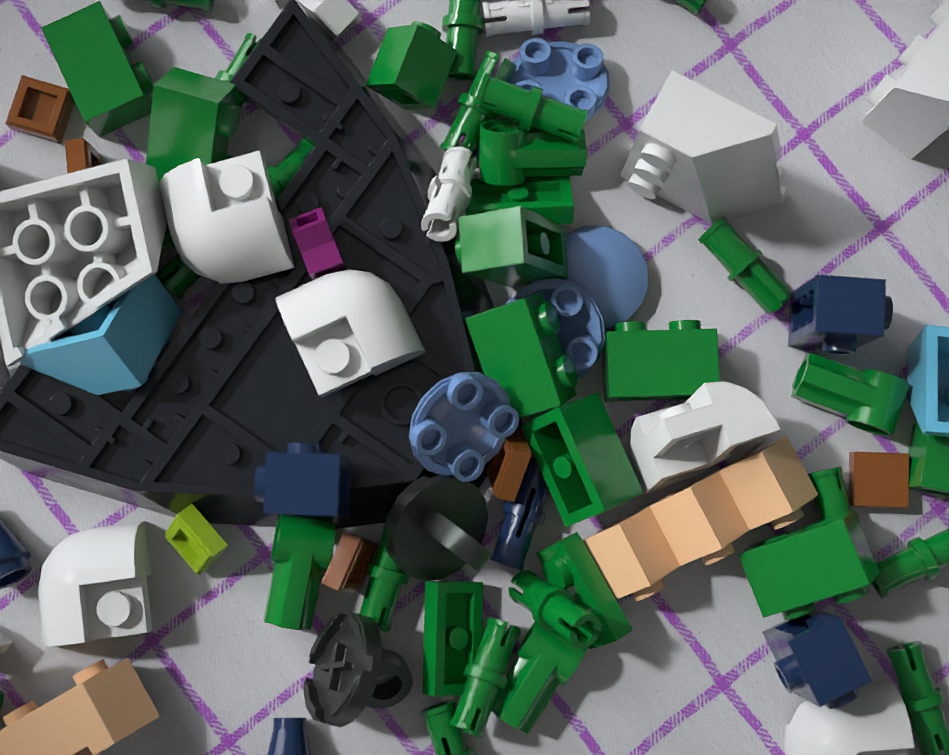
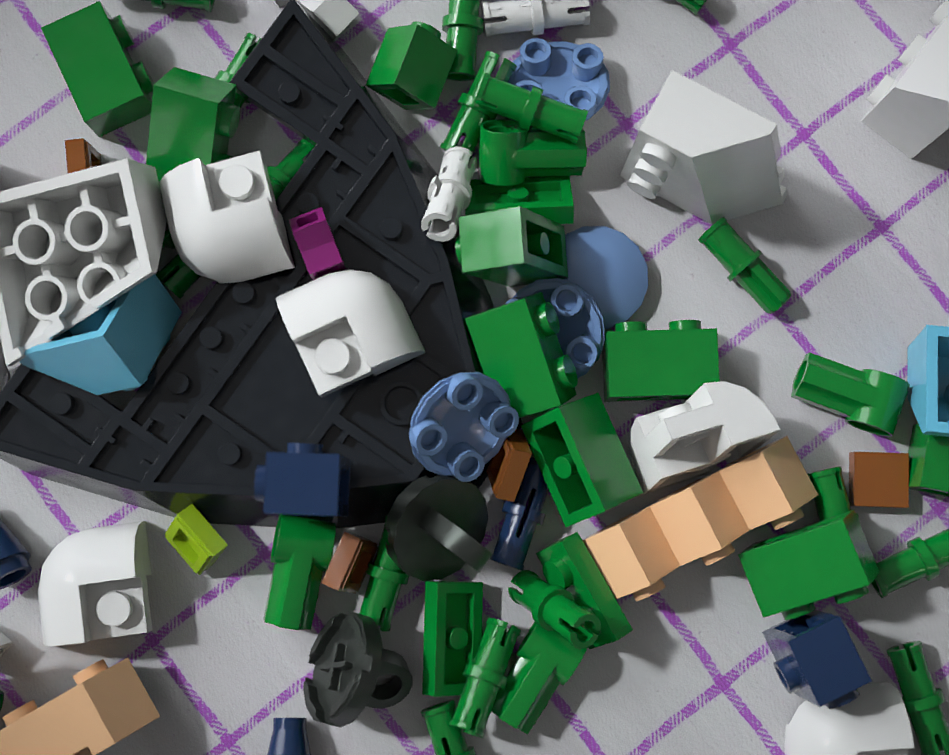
(40, 109): dark orange tile -> none
(839, 313): dark blue brick -> none

